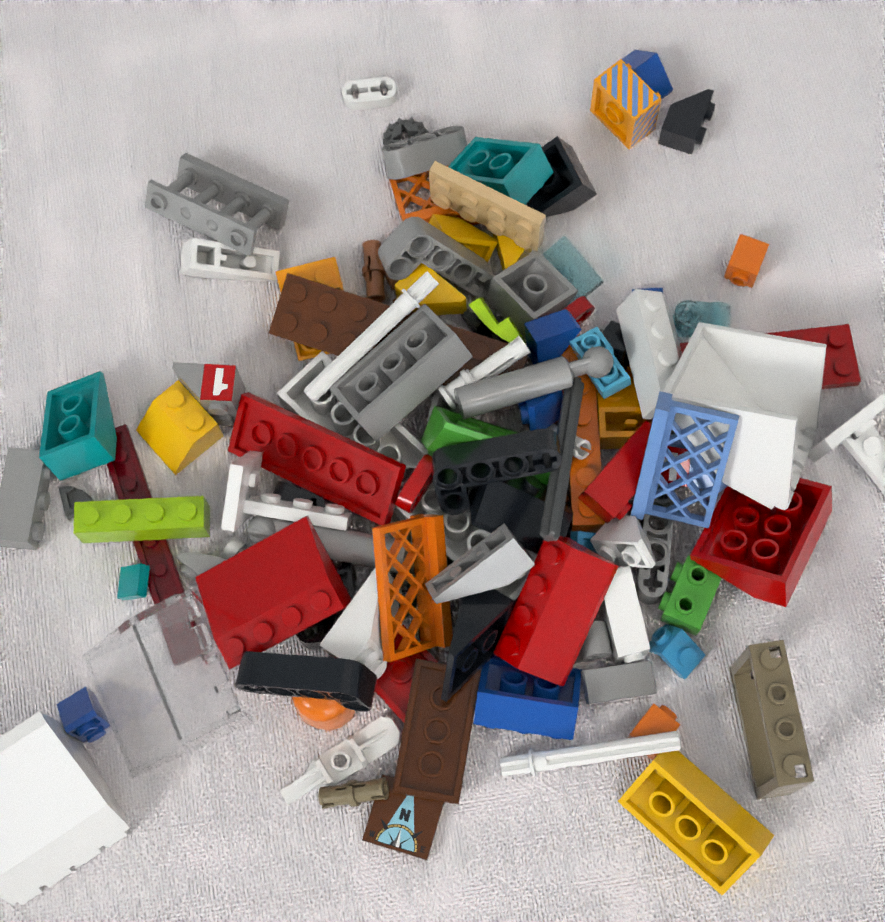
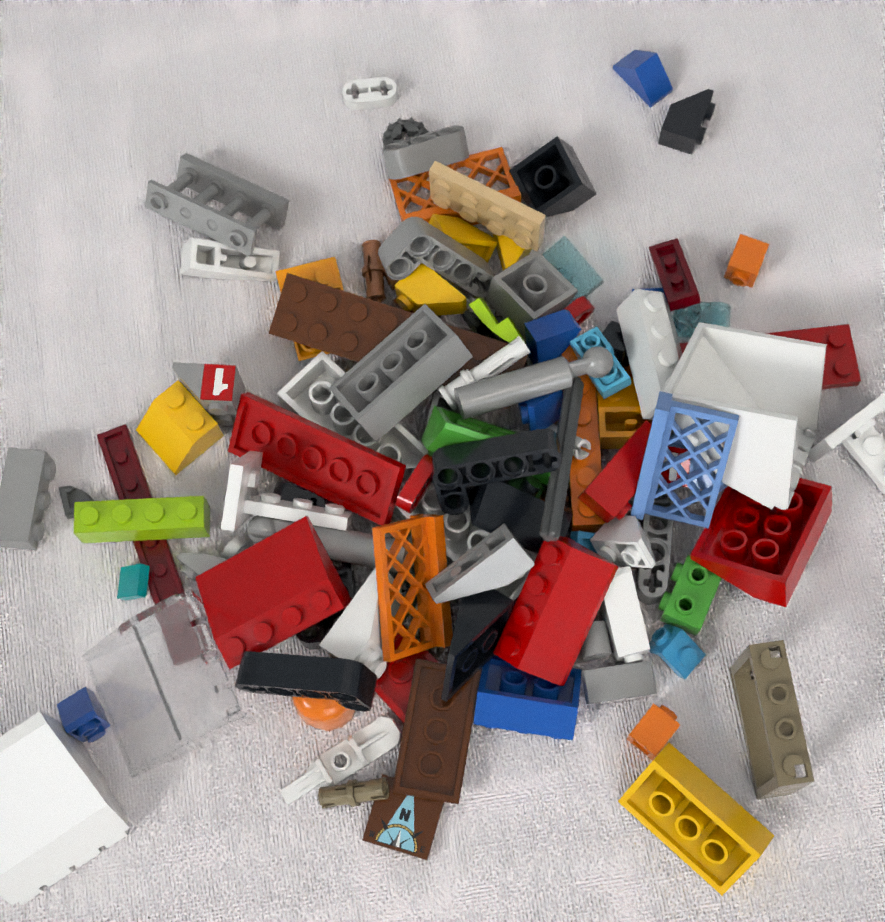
(78, 427): teal slope -> none
(371, 336): white axle -> none
(505, 166): teal slope -> none
(590, 753): white axle -> none
(625, 103): light orange container -> none
(674, 275): none -> dark red plate

